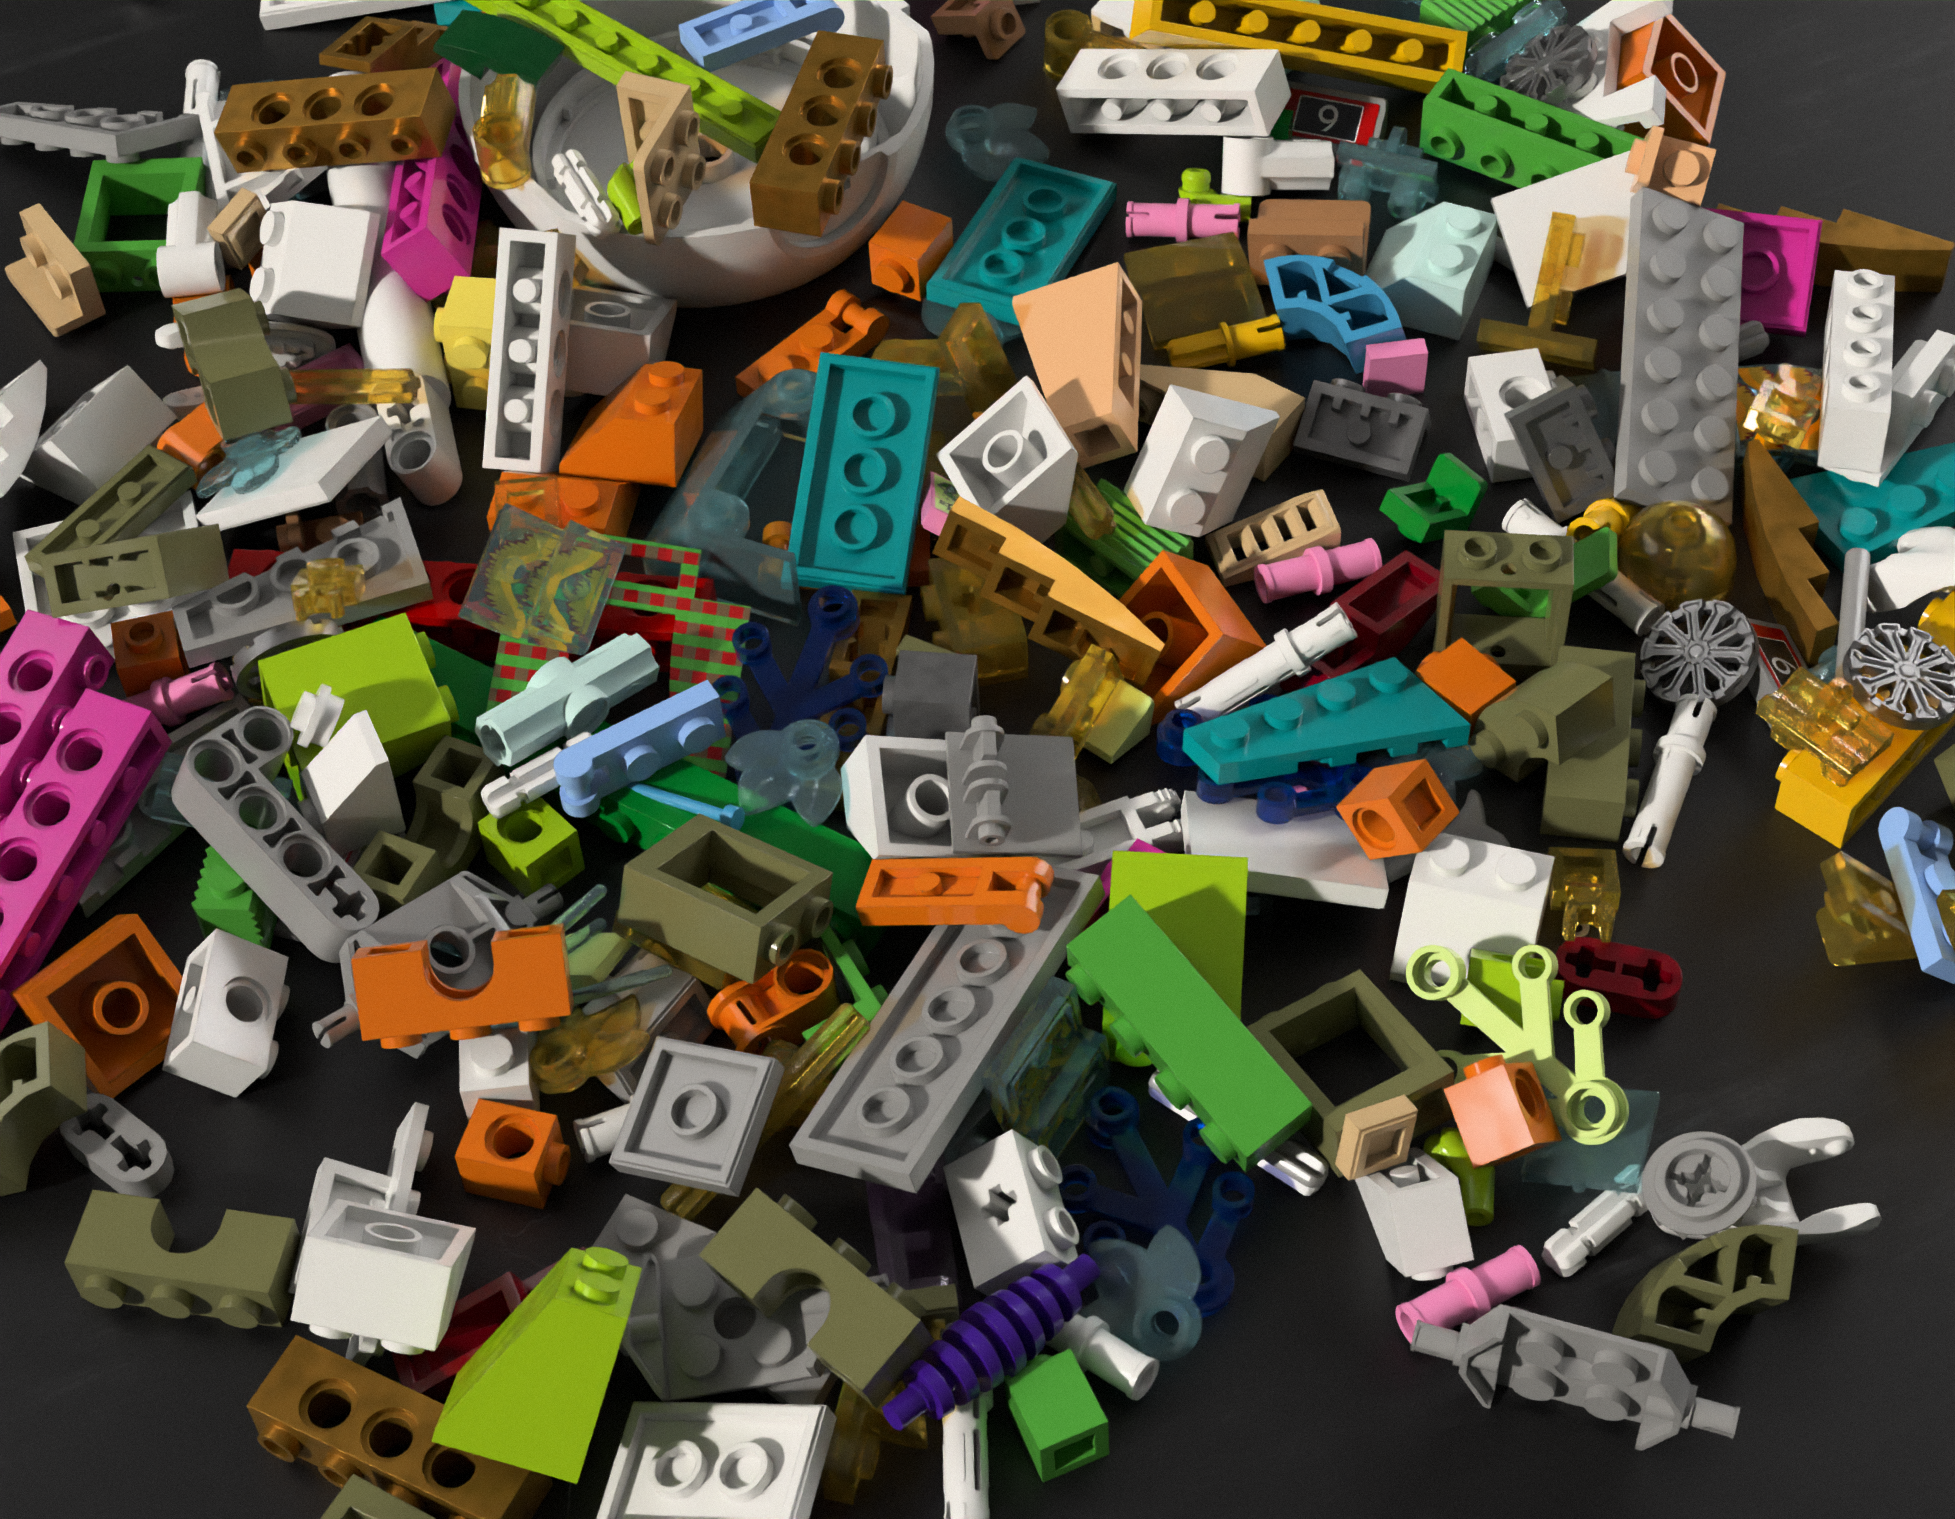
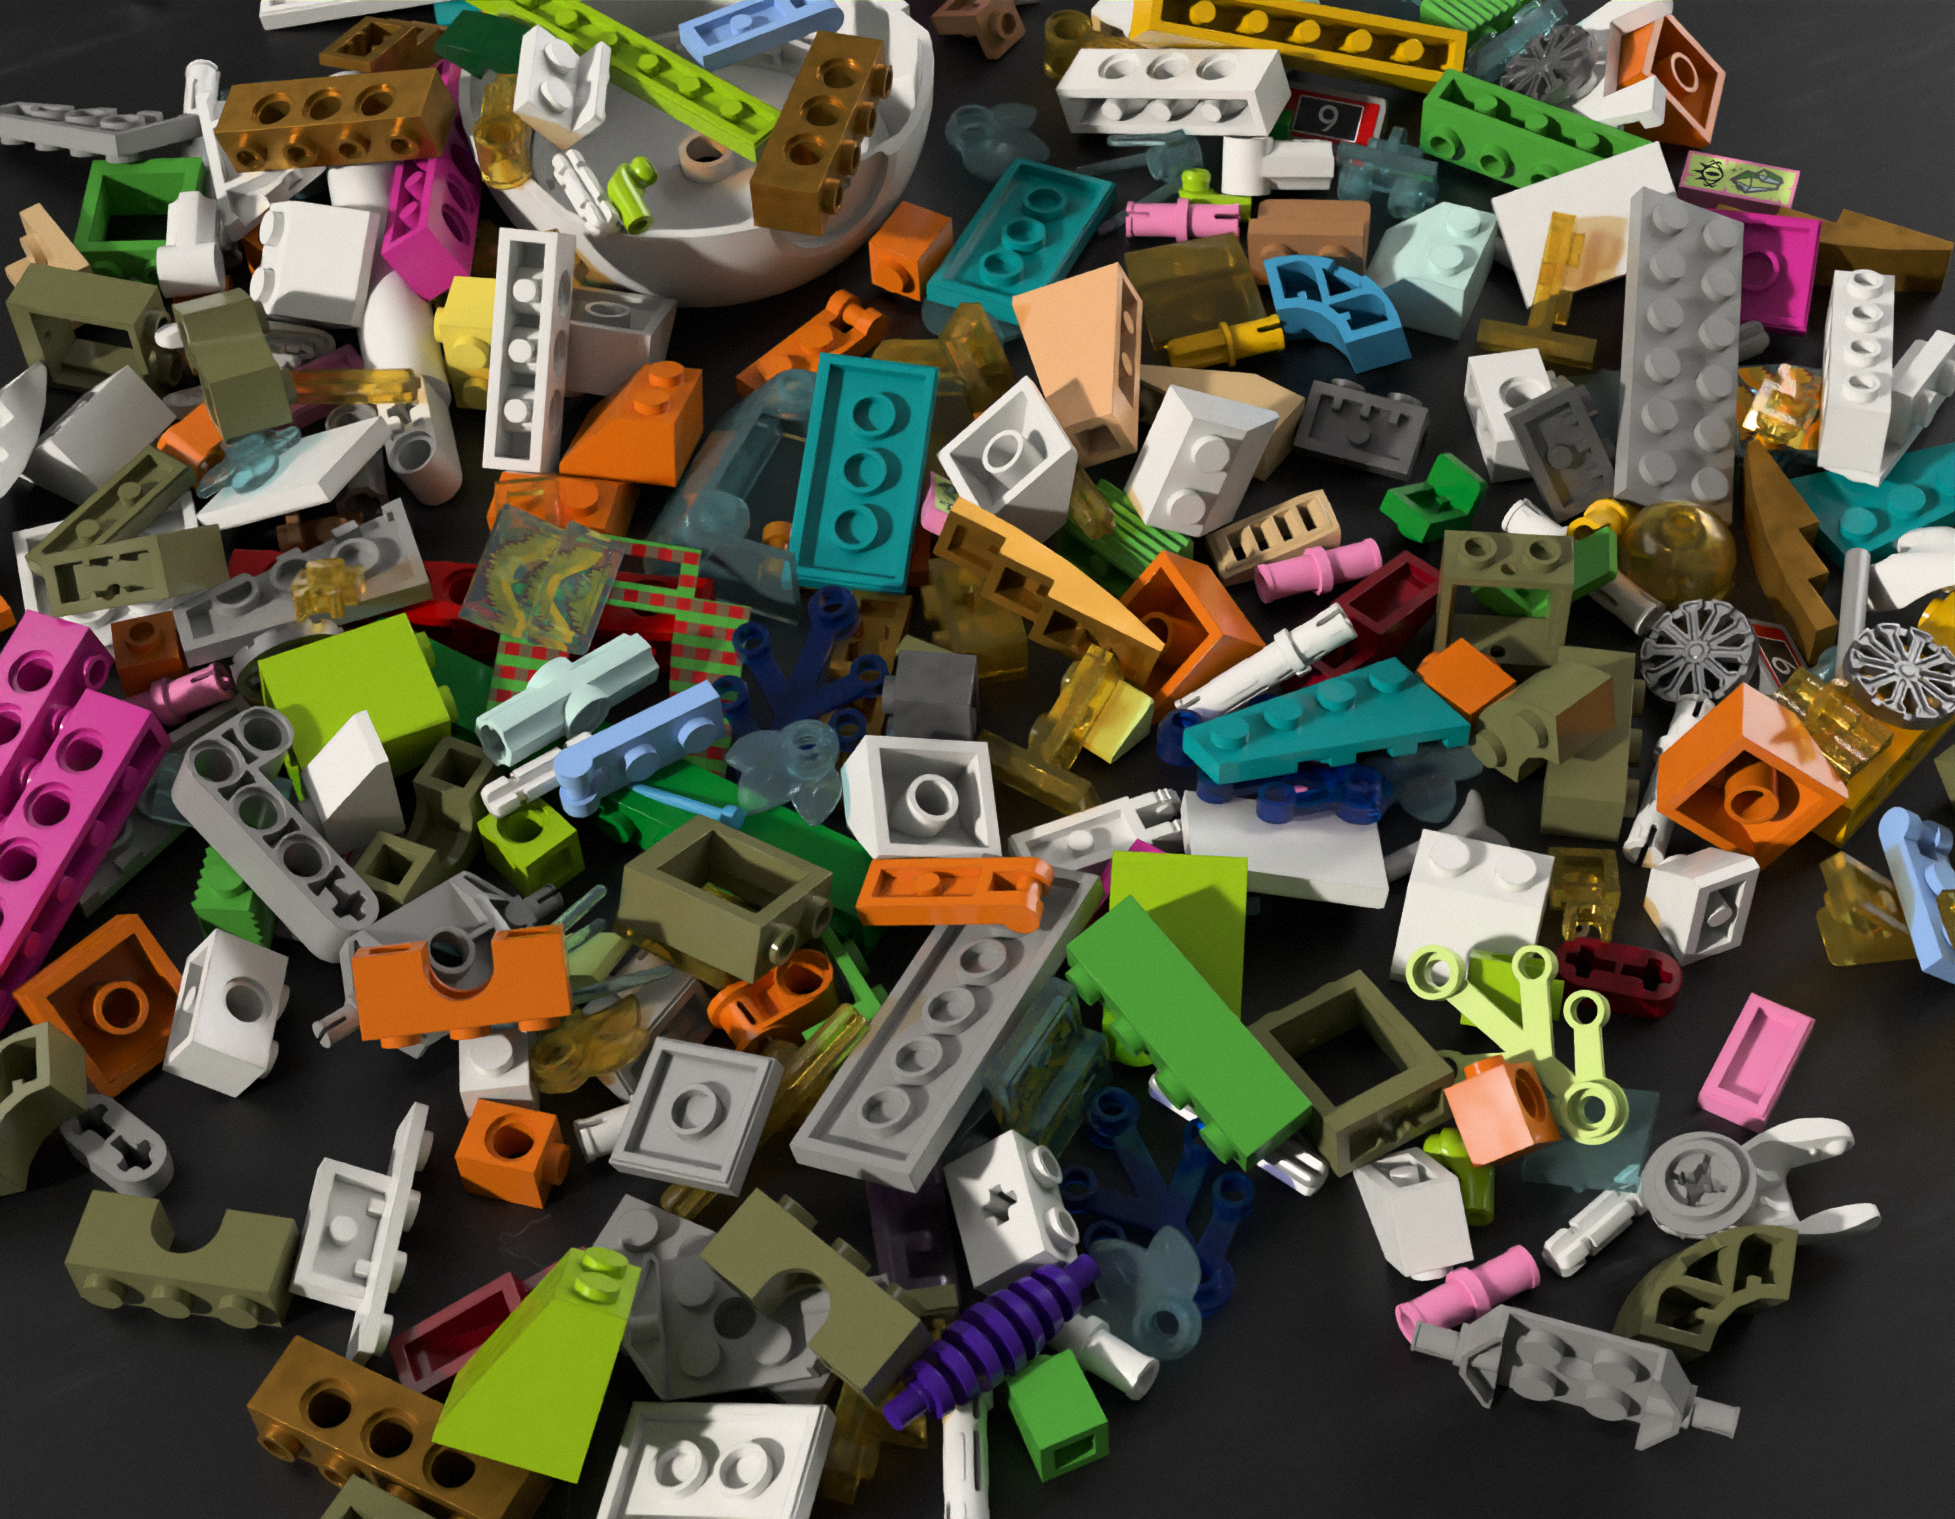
(53, 296): none -> olive window
(239, 228): tan tile -> none
(316, 716): white plate -> none
(381, 1276): white slope -> none
(560, 90): none -> white bracket
(665, 148): tan bracket -> none
(1012, 792): light grey hinge -> none
(1167, 160): none -> clear light blue plant
(1376, 1137): tan tile -> none
(1395, 367): bright pink tile -> none
(1398, 809): orange brick -> none
(1670, 166): light nougat bracket -> none
(1701, 901): none -> white slope
(1736, 183): none -> tile
(1748, 778): none -> orange slope
(1755, 1063): none -> bright pink tile

